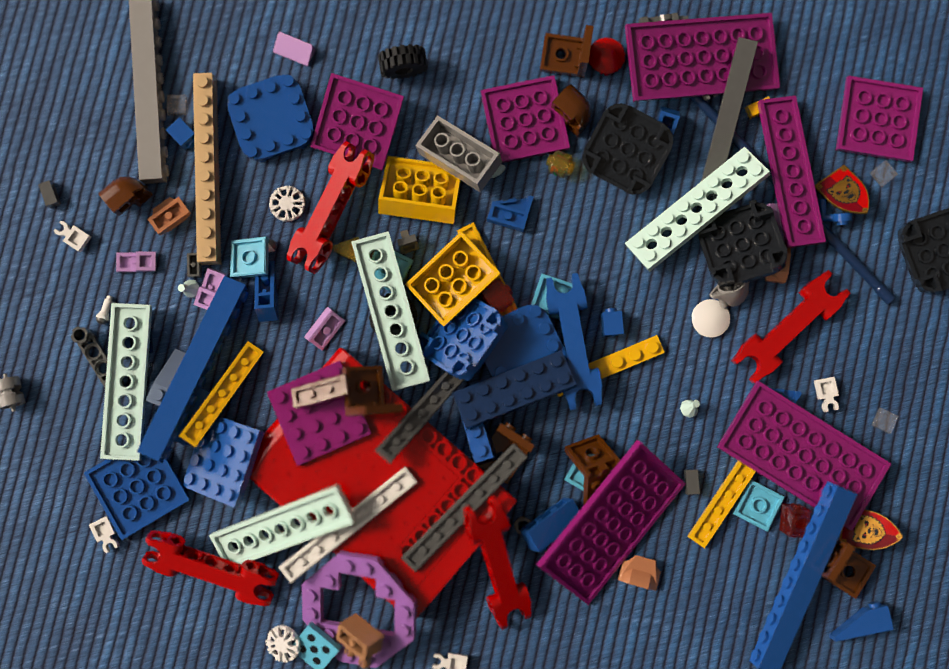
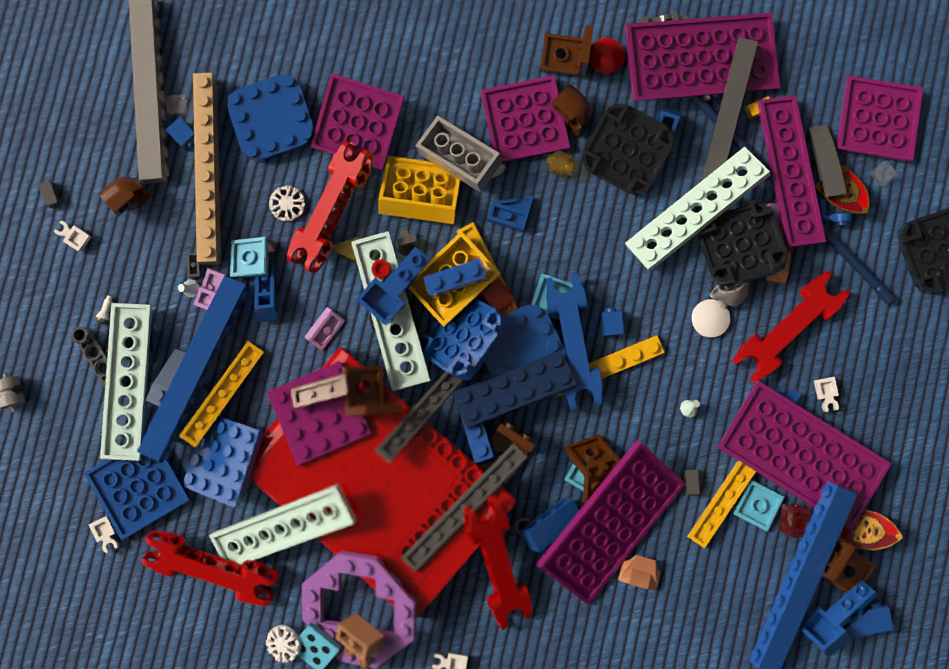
(136, 262): lavender slope -> none
(168, 215): nougat slope -> none
(293, 49): lavender slope -> none
(363, 512): white tile -> none
(381, 269): none -> red tile
(383, 298): none -> blue plate
(402, 61): black tyre -> none
(456, 278): none -> blue brick
(826, 627): none -> blue plate
(827, 161): none -> dark grey slope
(884, 420): clear tile -> none

